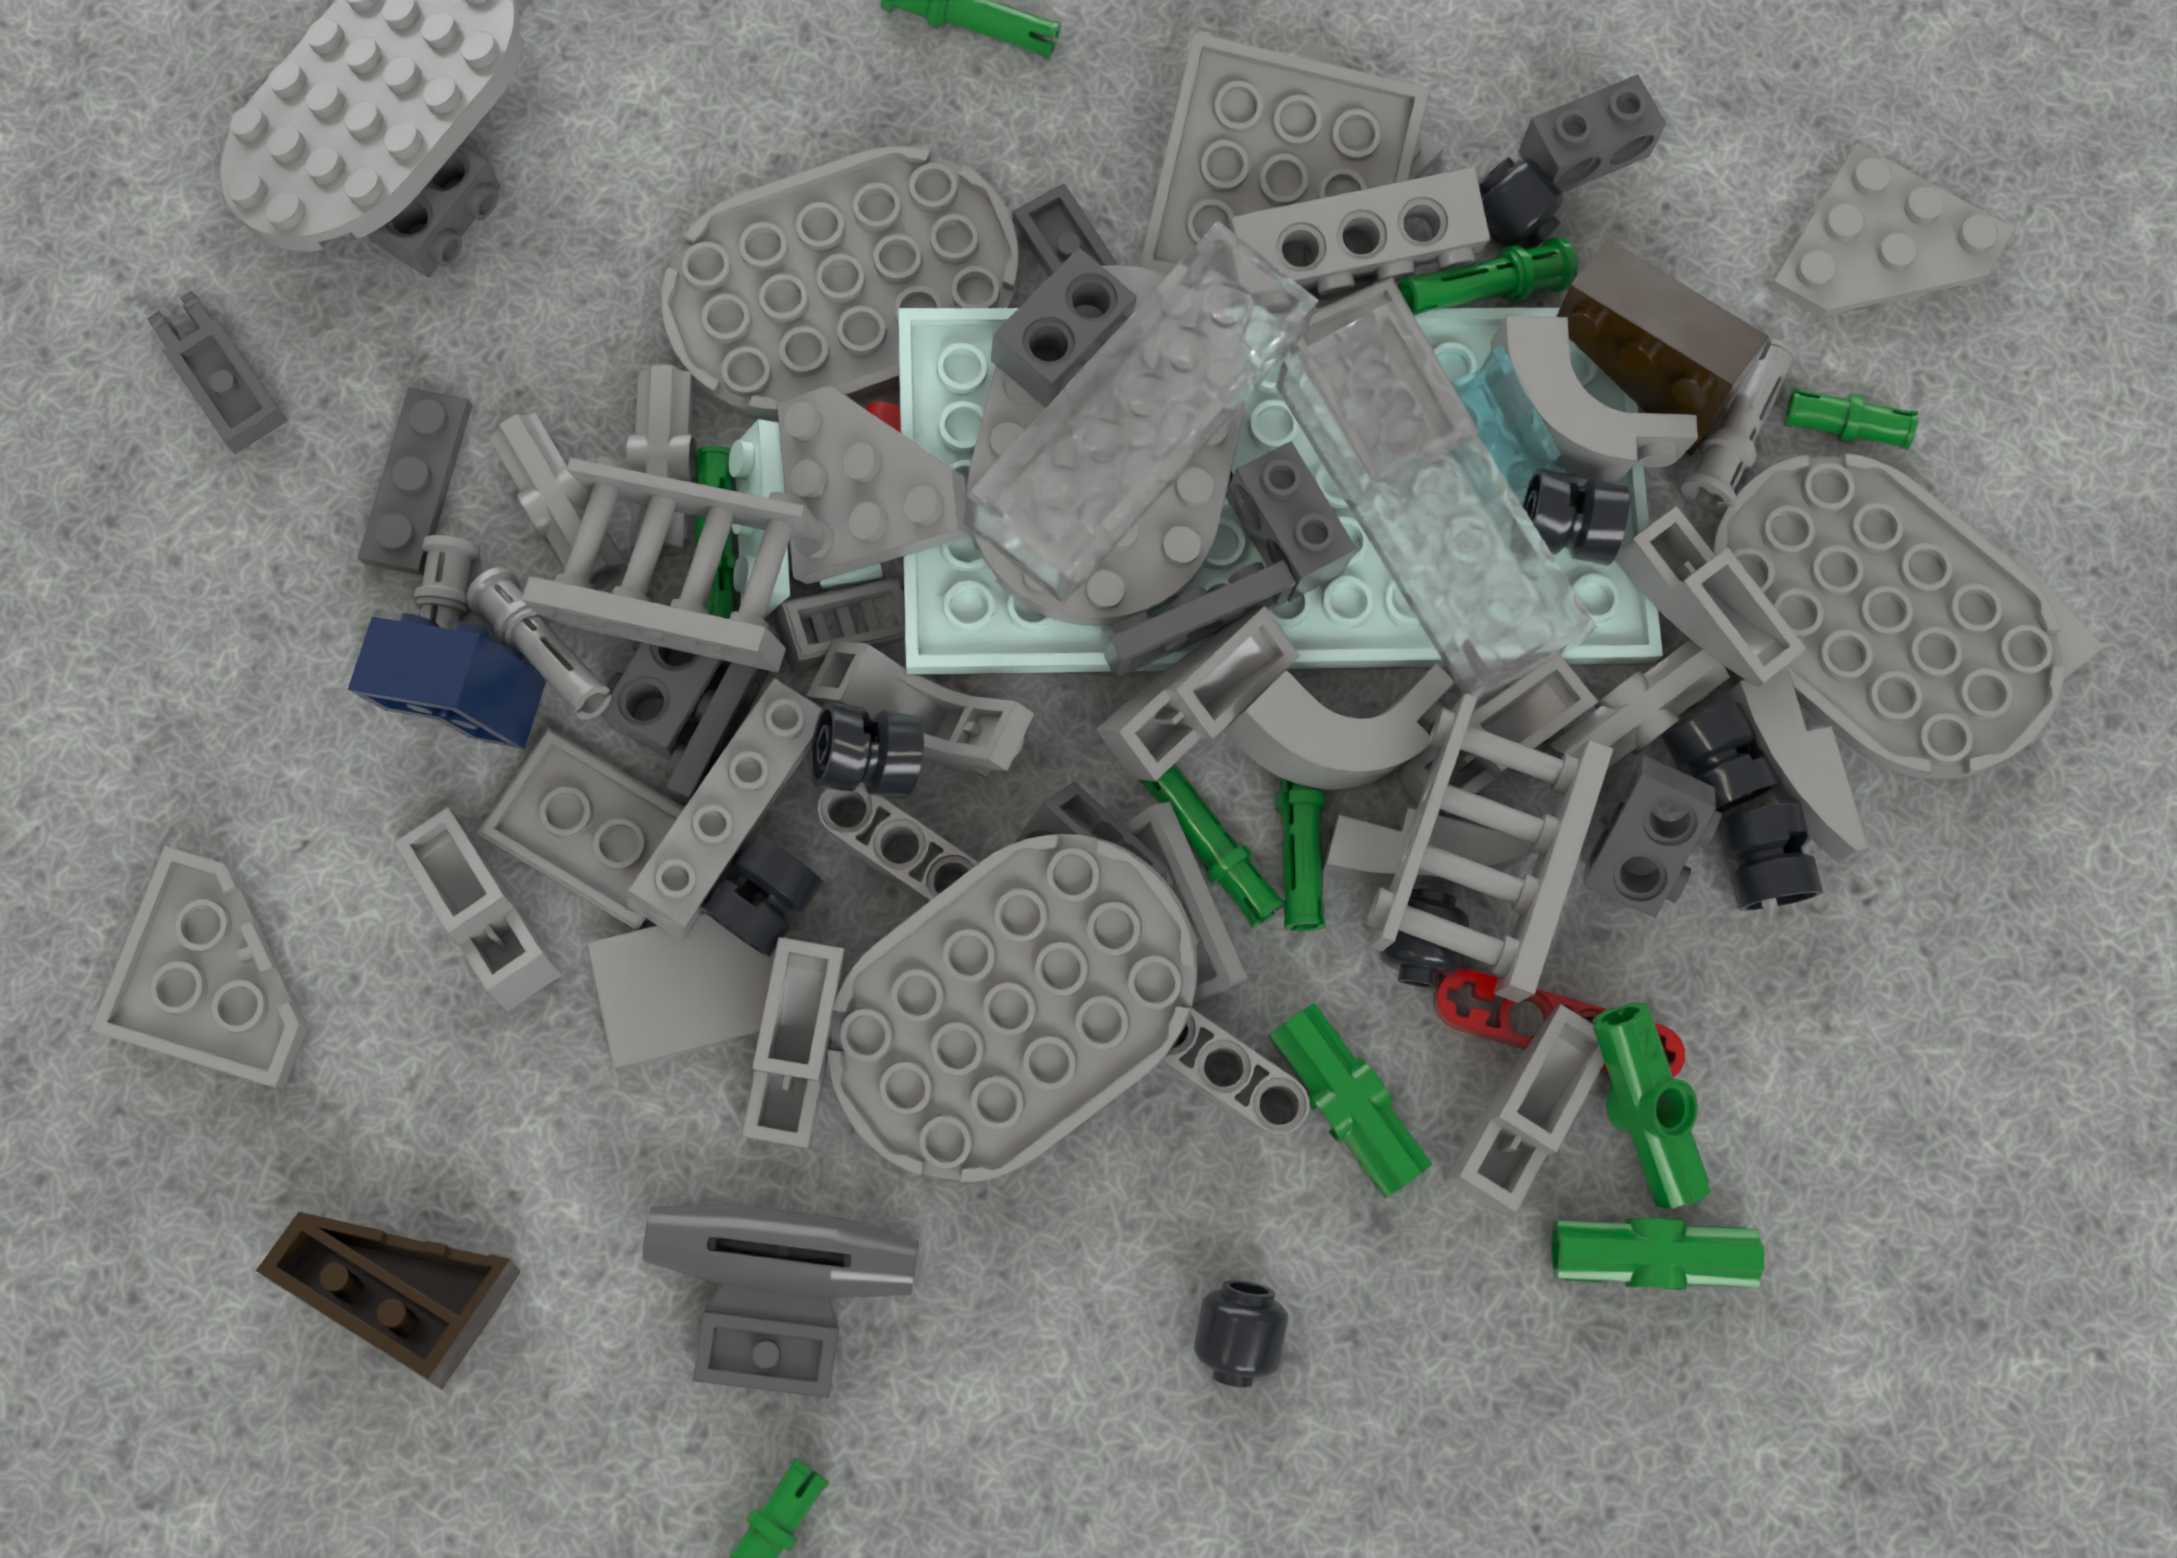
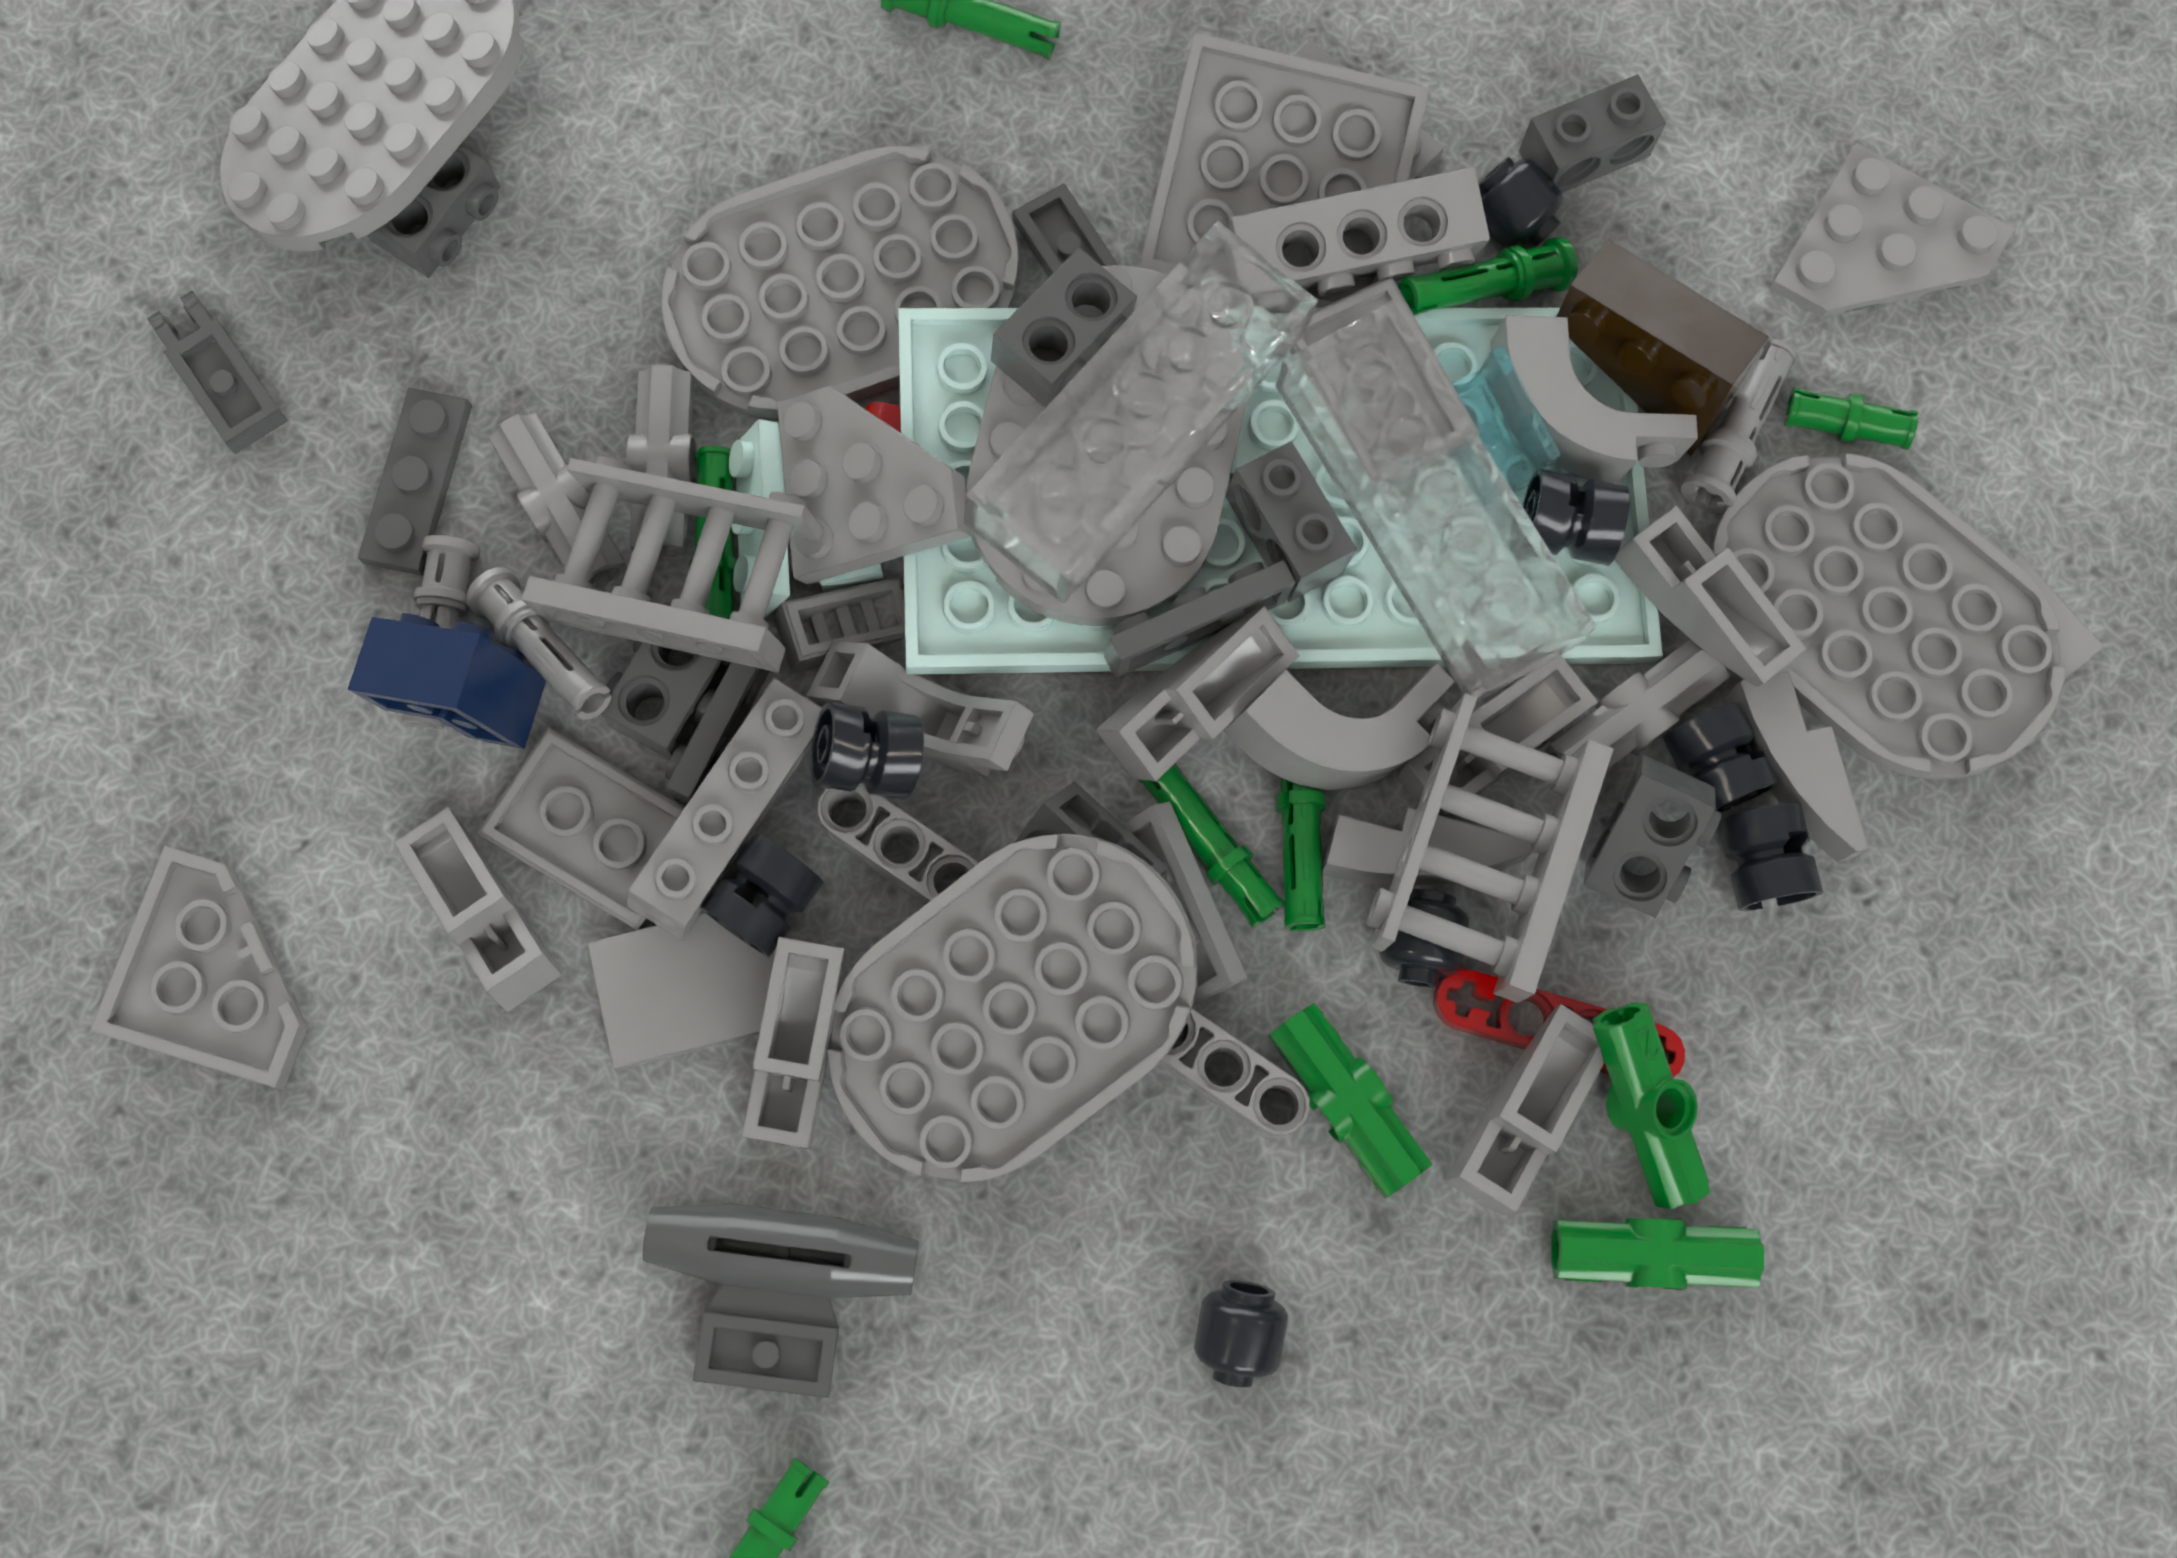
(392, 1291): dark brown wedge -> none

